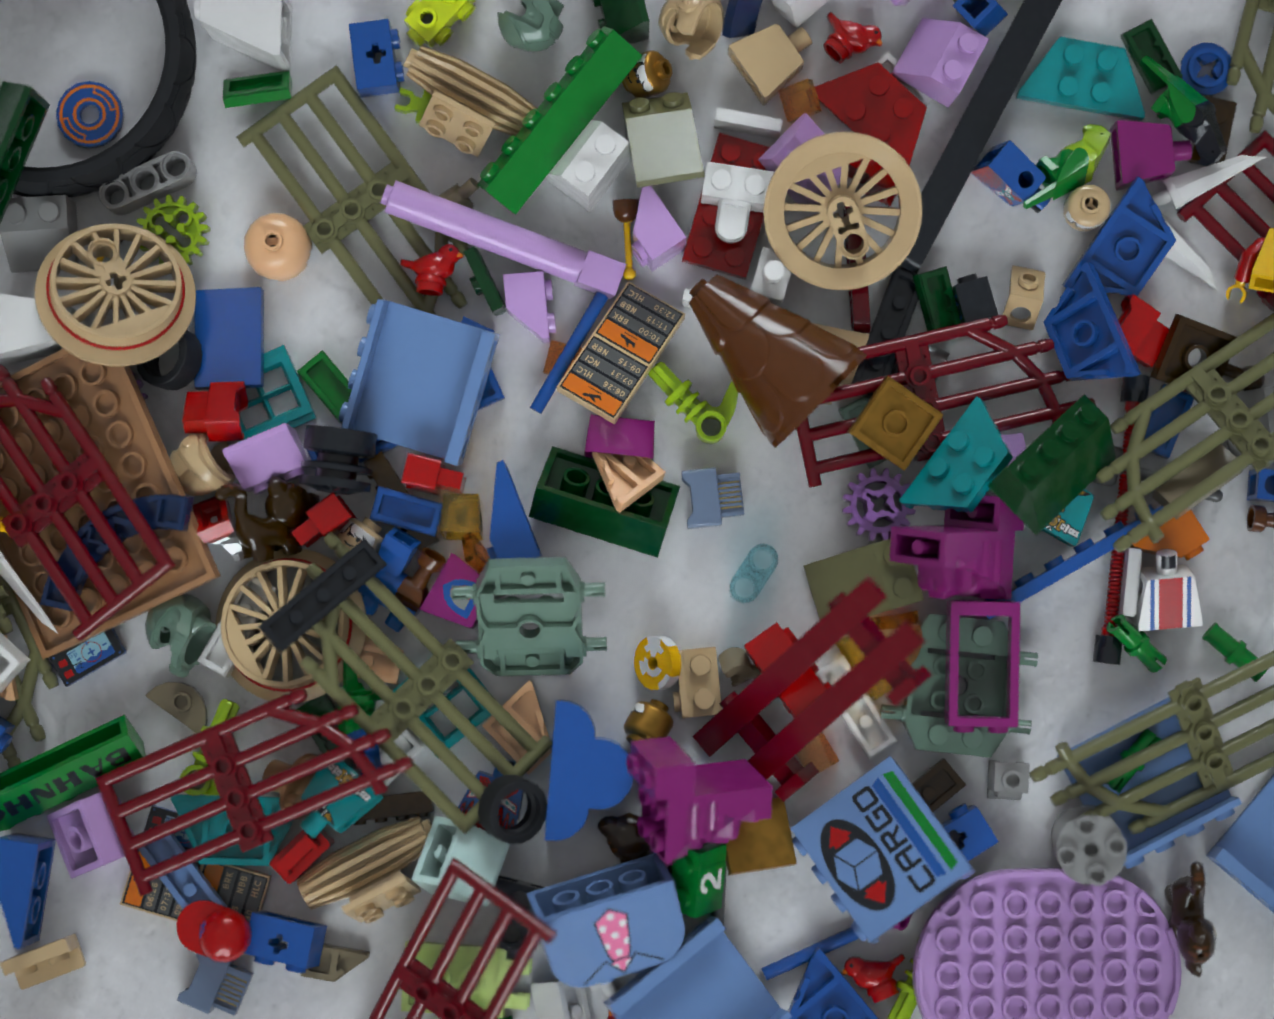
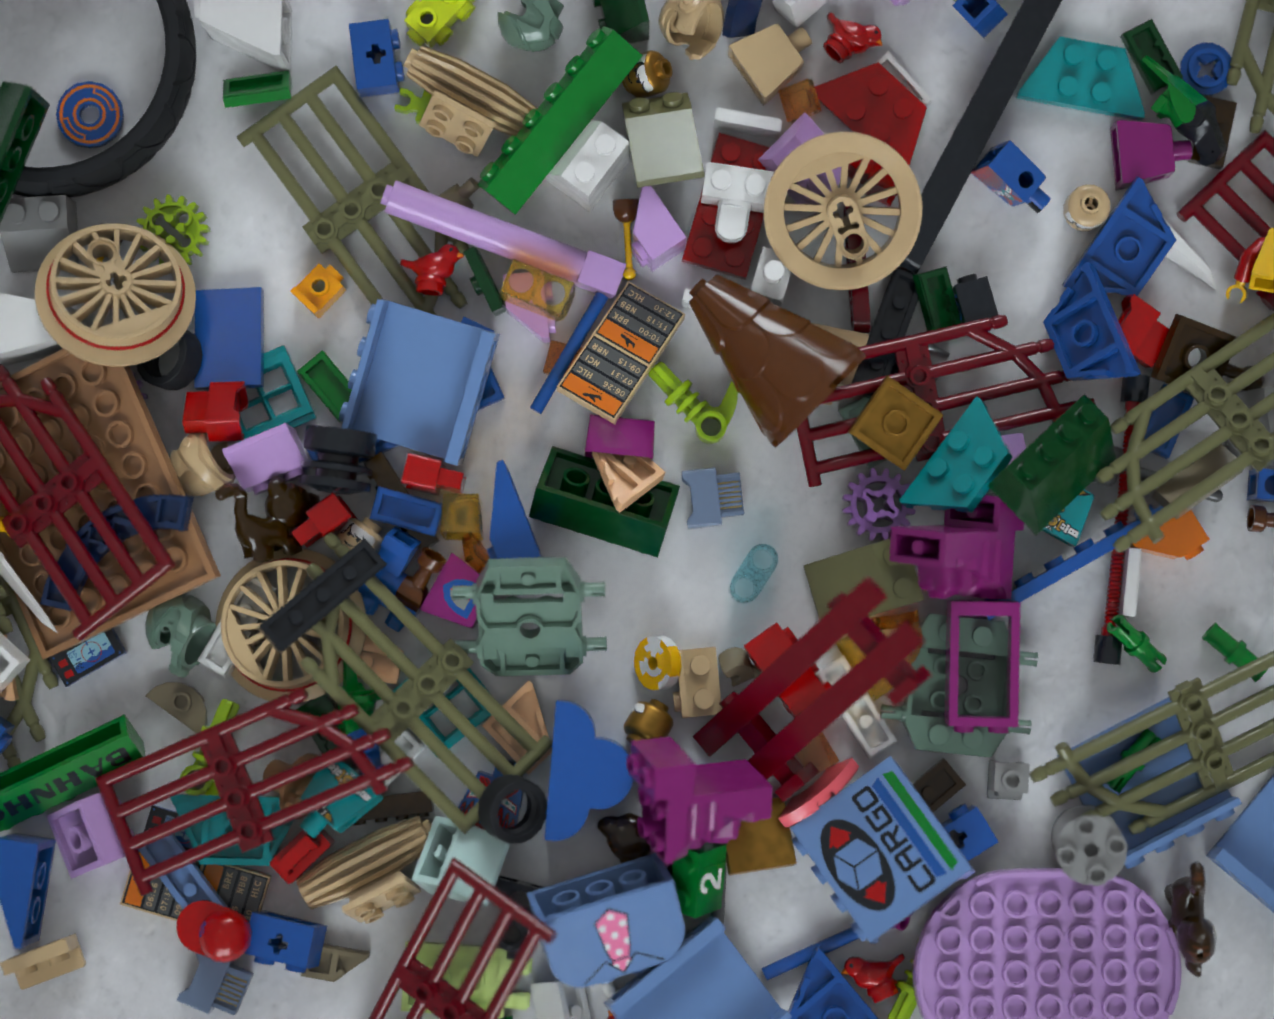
(164, 183): light grey beam -> none
(217, 526): red piece -> none
(289, 250): light nougat cylinder -> none
(321, 301): none -> light orange brick
(540, 278): none -> clear yellow piece
(829, 783): none -> coral tile
(940, 58): lavender slope -> none
(1025, 291): tan bracket -> none
(1072, 165): green animal -> none
(1167, 595): torso -> none
(1190, 185): white bar -> none

